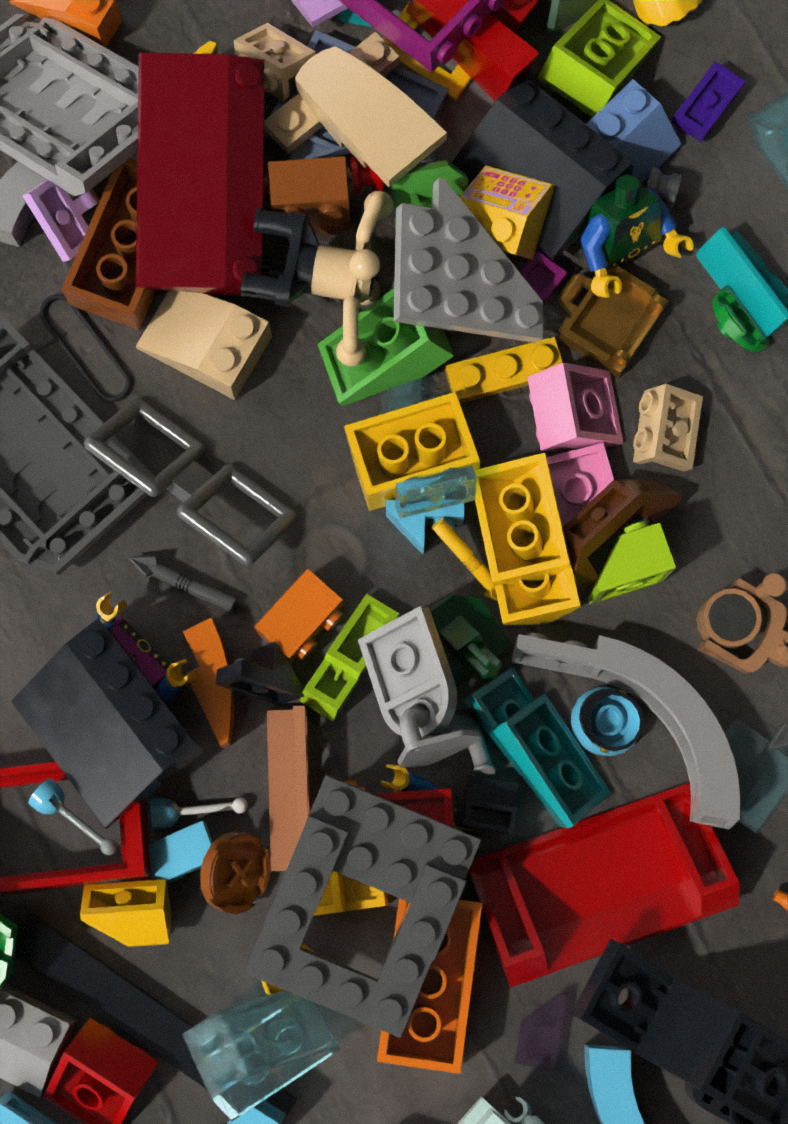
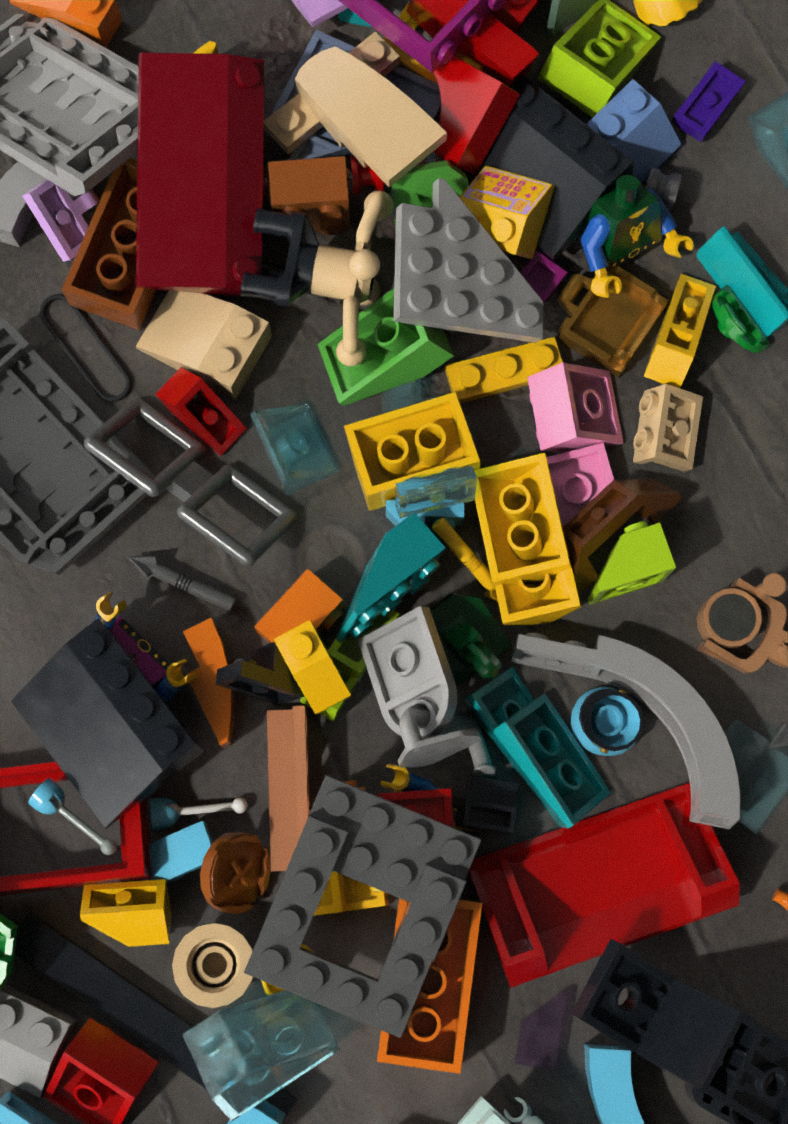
(201, 410): none -> red slope
(212, 965): none -> tan piece
(281, 56): tan bracket -> none
(294, 446): none -> clear light blue slope
(312, 667): none -> yellow slope
(397, 566): none -> teal slope
(471, 113): none -> red arch
(680, 331): none -> yellow slope

